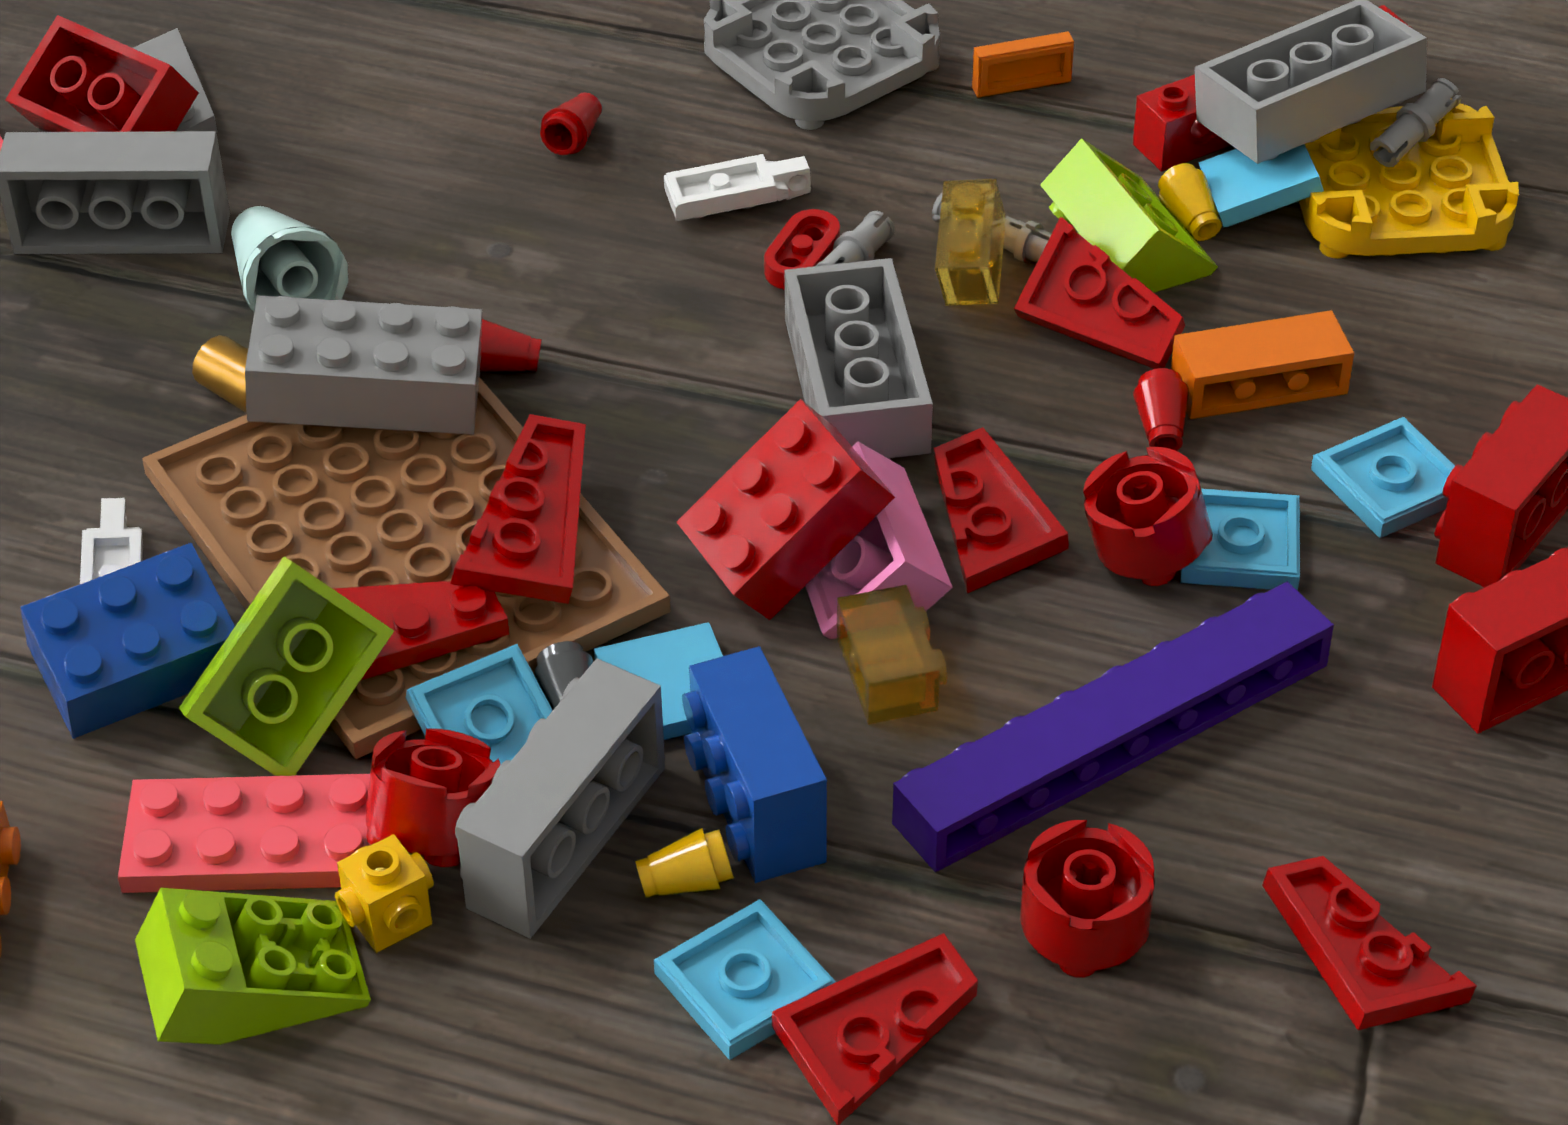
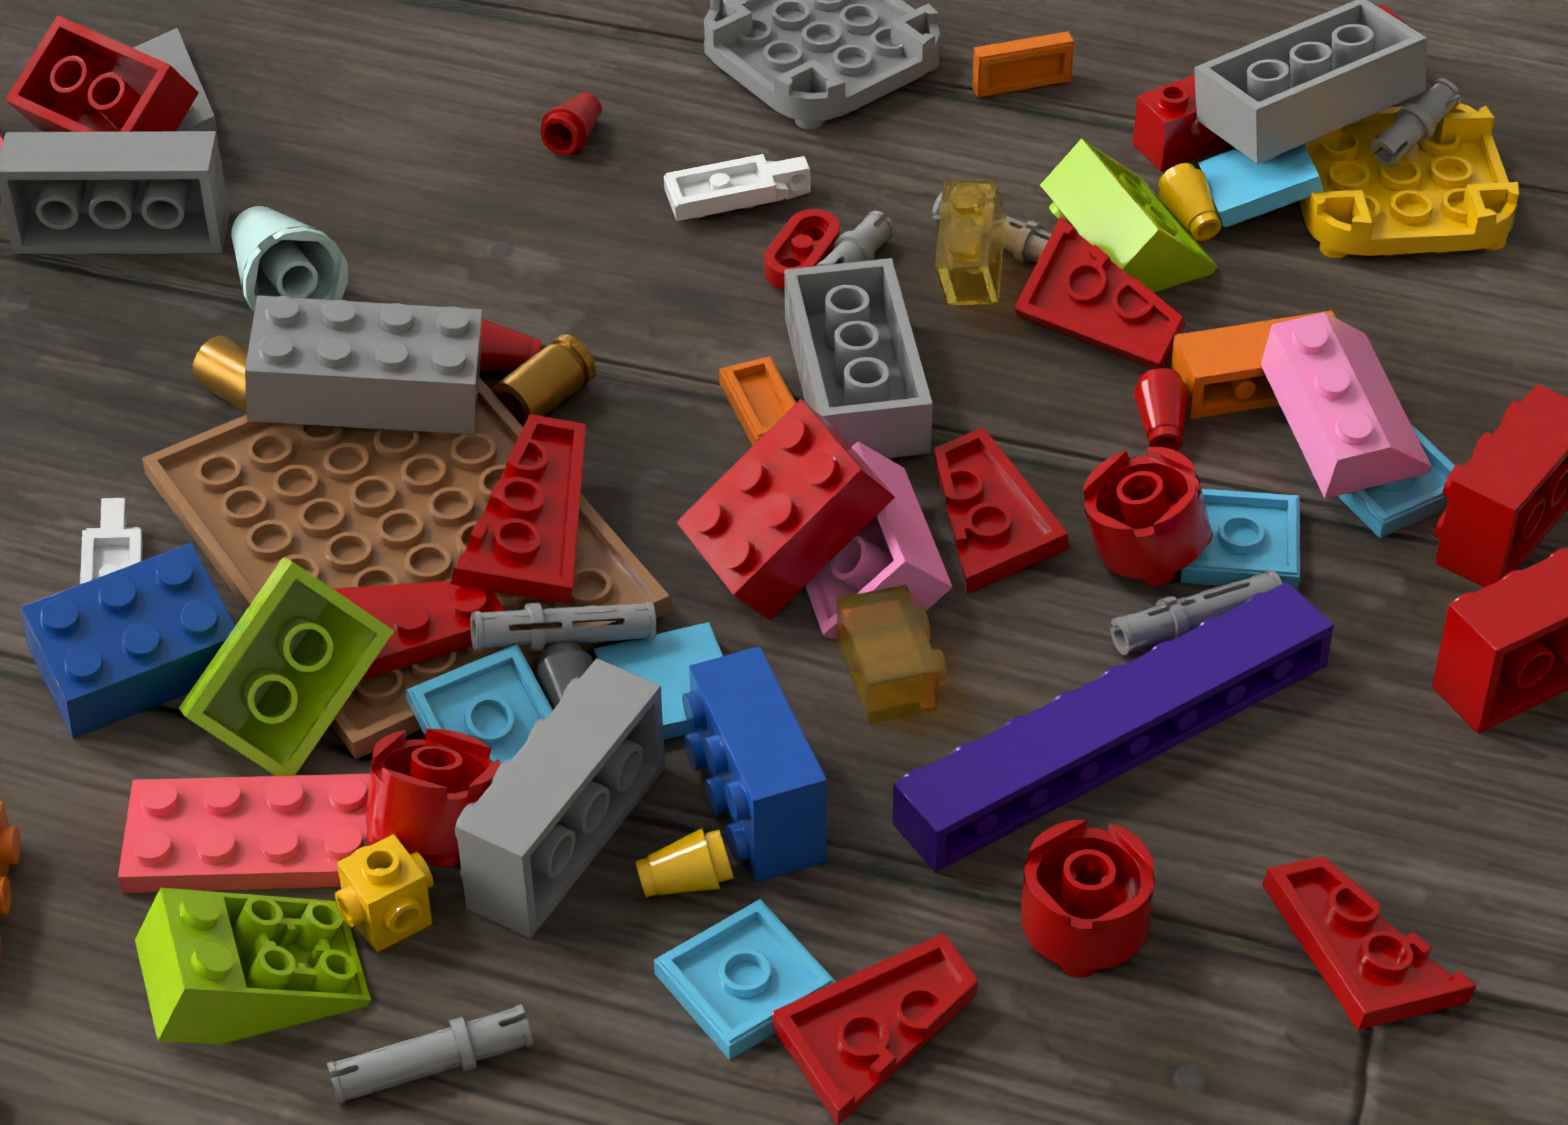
(430, 1054): none -> light grey pin
(492, 628): none -> light grey pin
(546, 378): none -> pearl gold piece
(756, 395): none -> orange tile
(1178, 616): none -> light grey pin
(1340, 405): none -> bright pink slope

